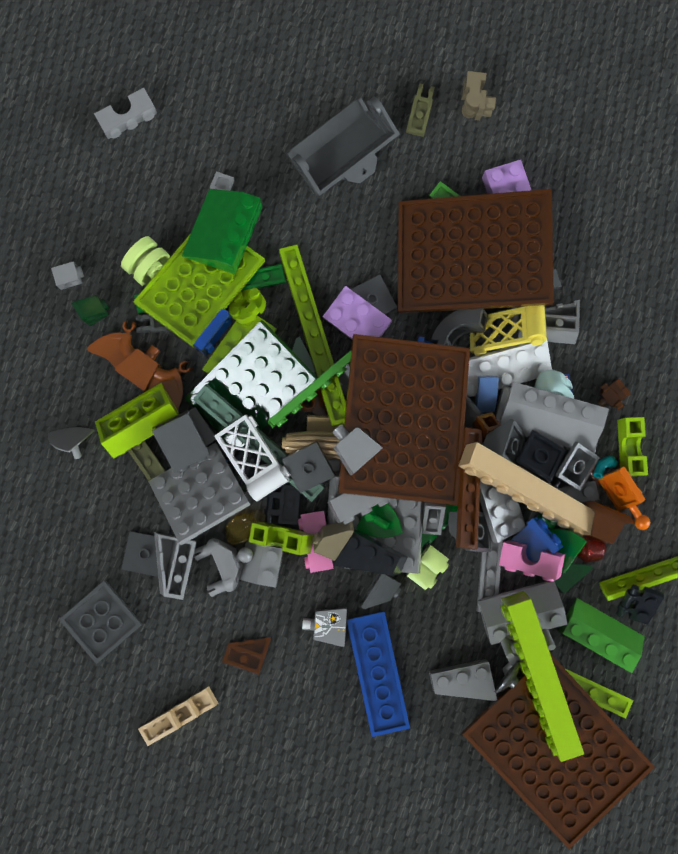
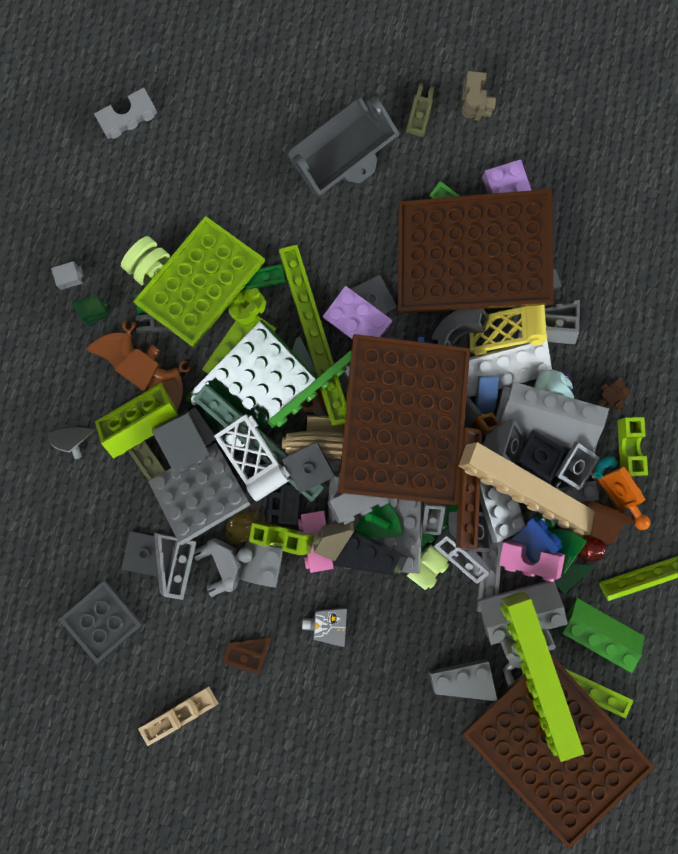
(213, 332): blue container -> none
(222, 182): light grey plate -> none
(223, 229): green slope -> none
(354, 448): light grey torso -> none
(378, 674): blue plate -> none
(380, 591): dark grey slope -> none
(466, 561): none -> light grey slope
(509, 679): dark grey dish -> none
(645, 605): black plate -> none

